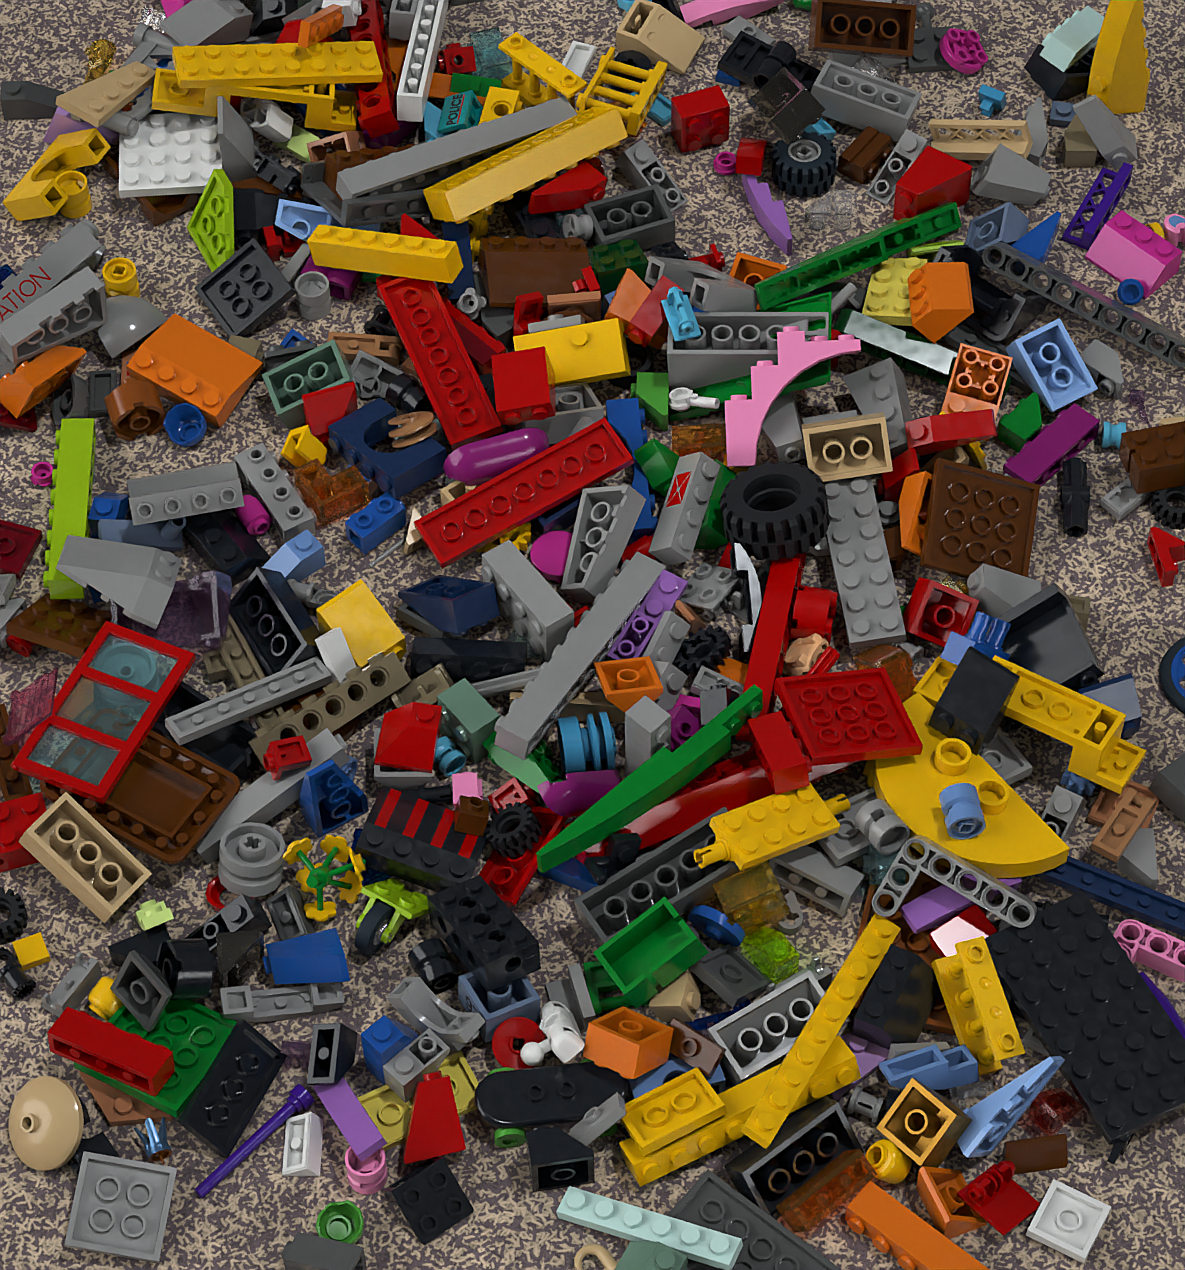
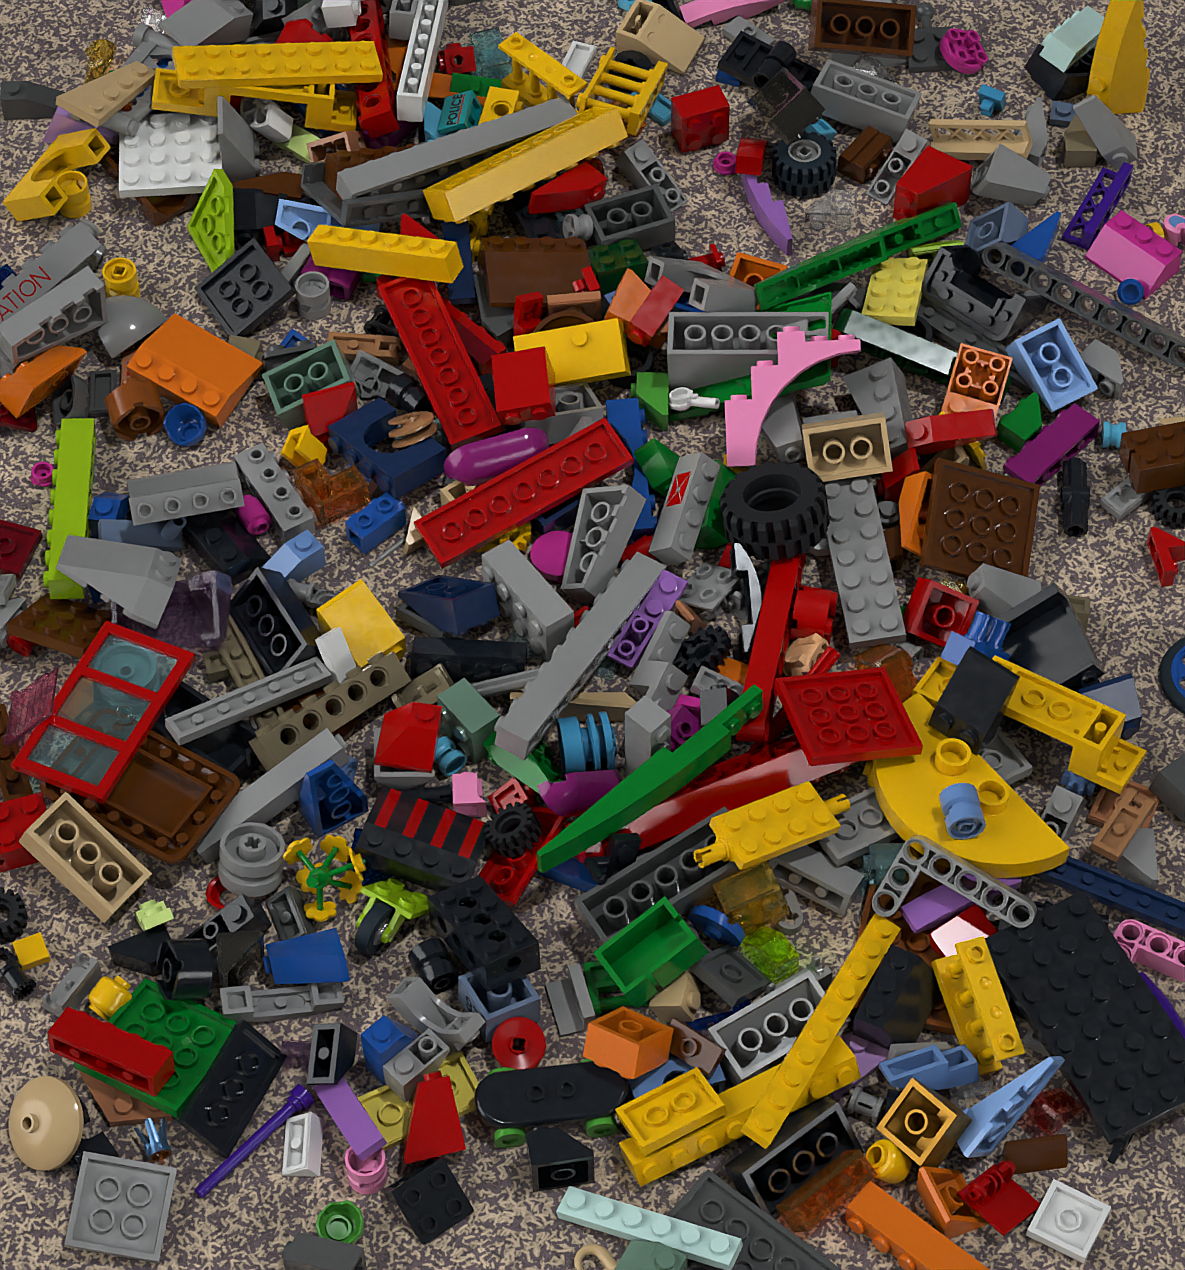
(142, 989): dark grey slope -> none
(271, 166): black hinge -> none
(286, 755): red bracket -> none
(320, 25): orange plate -> none
(464, 303): light grey plate -> none
(471, 815): reddish brown plate -> none
(555, 322): light grey plate -> none
(561, 1033): white piece -> none
(599, 1119): light grey plate -> none
(628, 681): orange slope -> none
(680, 315): medium azure hinge -> none
(699, 438): clear orange slope -> none
(779, 752): red brick -> none
(882, 826): light grey wheel -> none
(939, 297): orange slope -> none
(1137, 398): clear purple hand -> none

